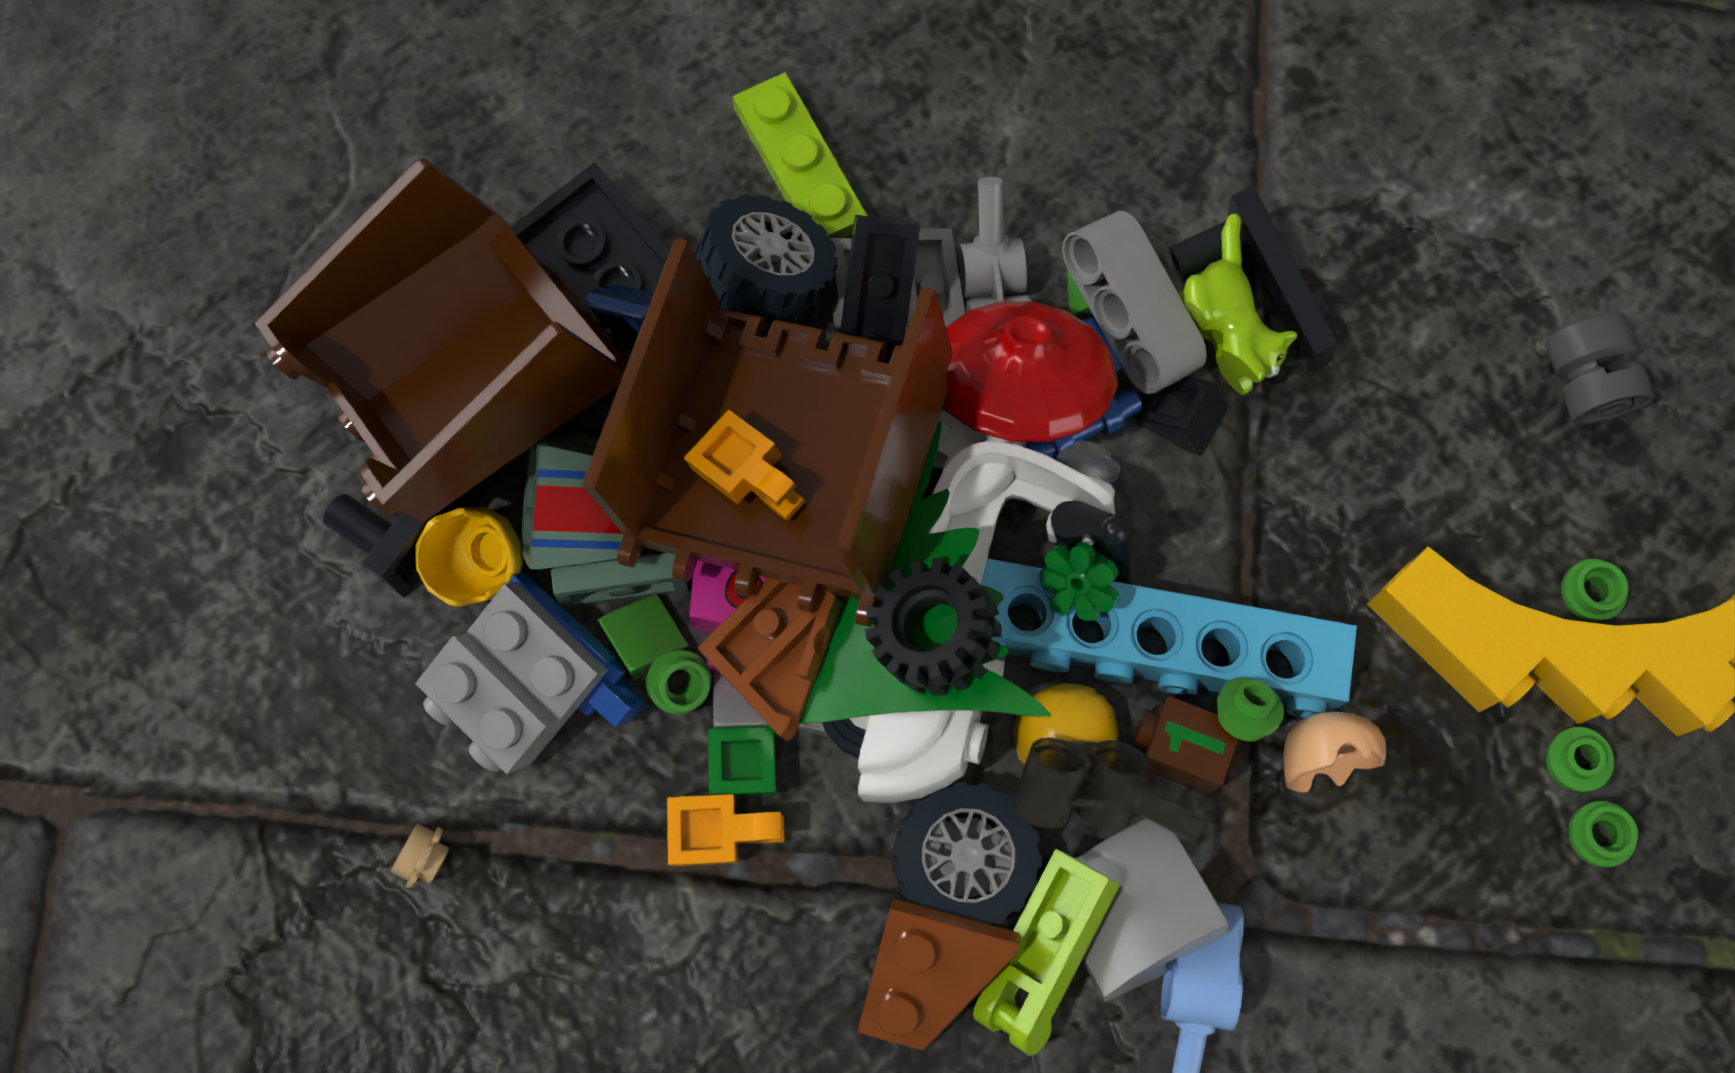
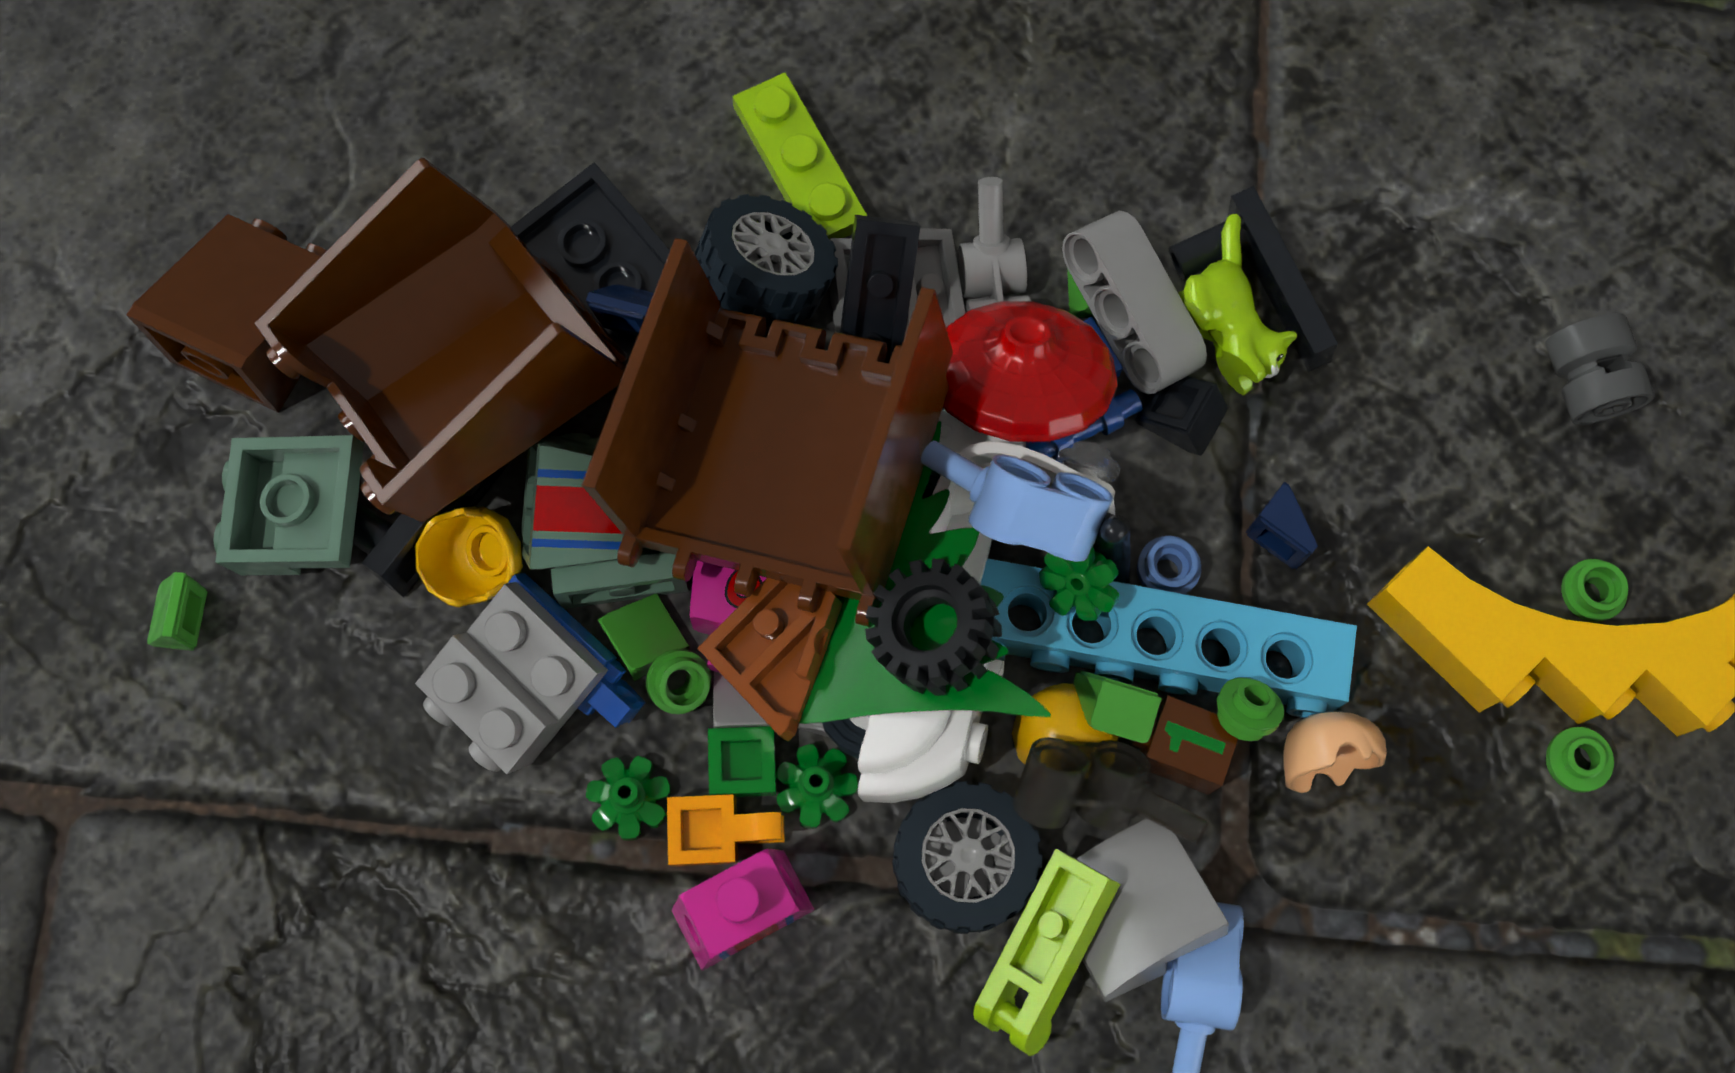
(177, 613): none -> bright green slope
(212, 297): none -> reddish brown slope
(288, 504): none -> sand green plate
(420, 856): tan plate -> none
(637, 807): none -> green plant
(740, 906): none -> dark pink torso
(741, 460): light orange plate -> none
(816, 800): none -> green plant
(929, 972): dark orange wing -> none
(1019, 507): none -> light blue beam
(1117, 706): none -> bright green slope
(1178, 552): none -> medium blue plate
(1283, 529): none -> dark blue slope
(1620, 829): bright green plate -> none

